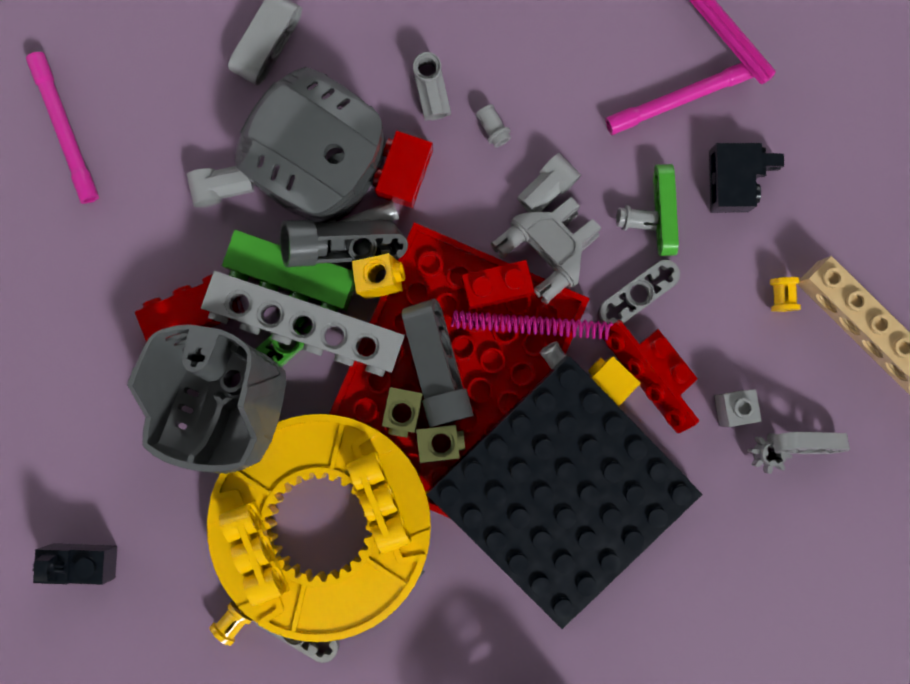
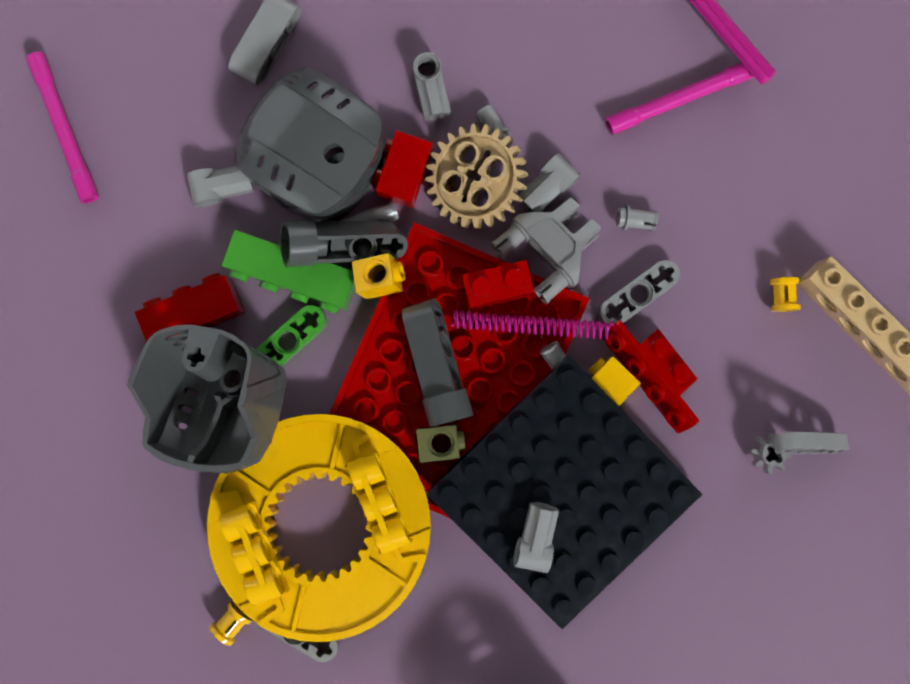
(75, 564): black hinge -> none
(225, 289): light grey brick -> none
(398, 396): olive brick -> none
(500, 189): none -> tan gear
(535, 547): none -> light grey piece
(666, 206): bright green beam -> none
(734, 175): black hinge -> none
(737, 408): light grey brick -> none

